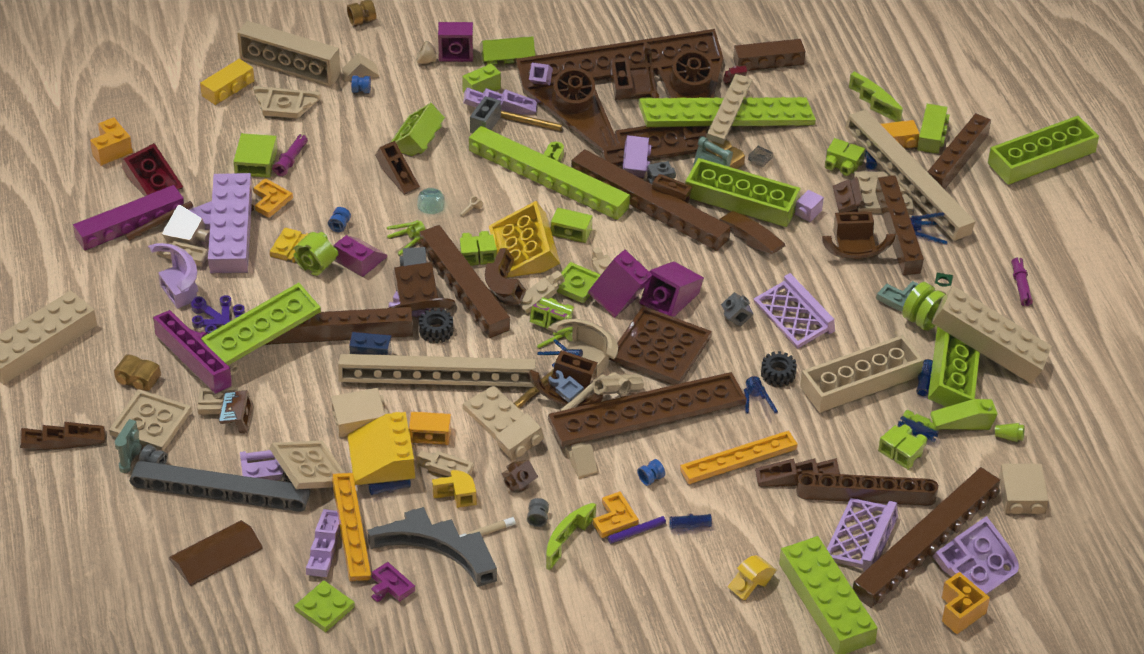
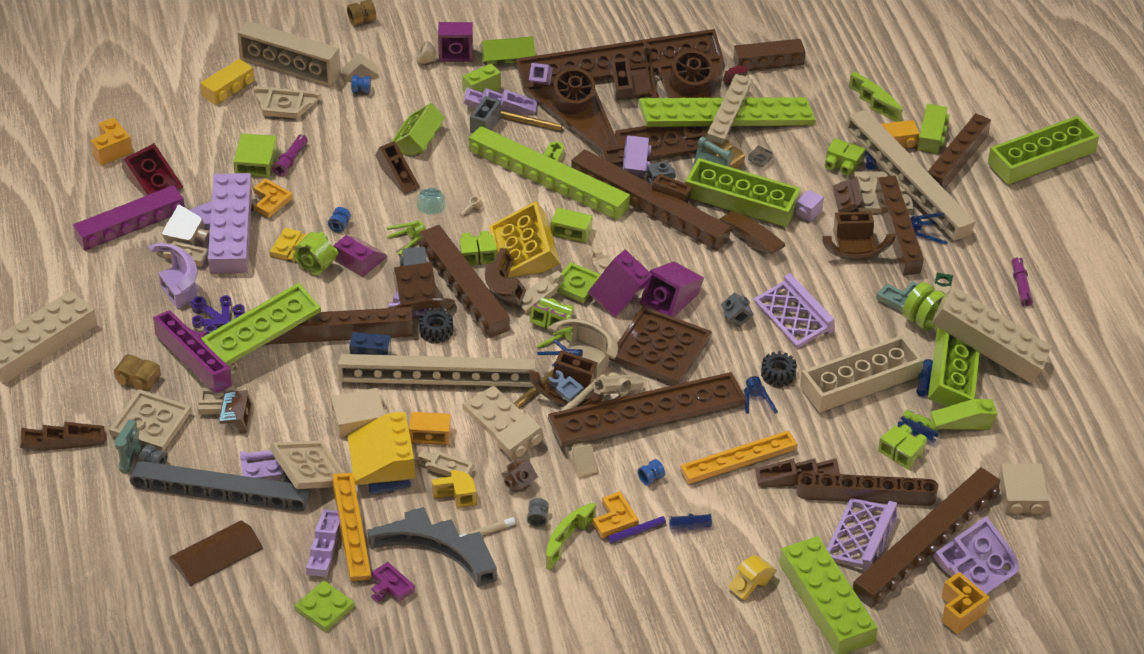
(154, 223): reddish brown bar -> none
(1012, 431): lime cone -> none

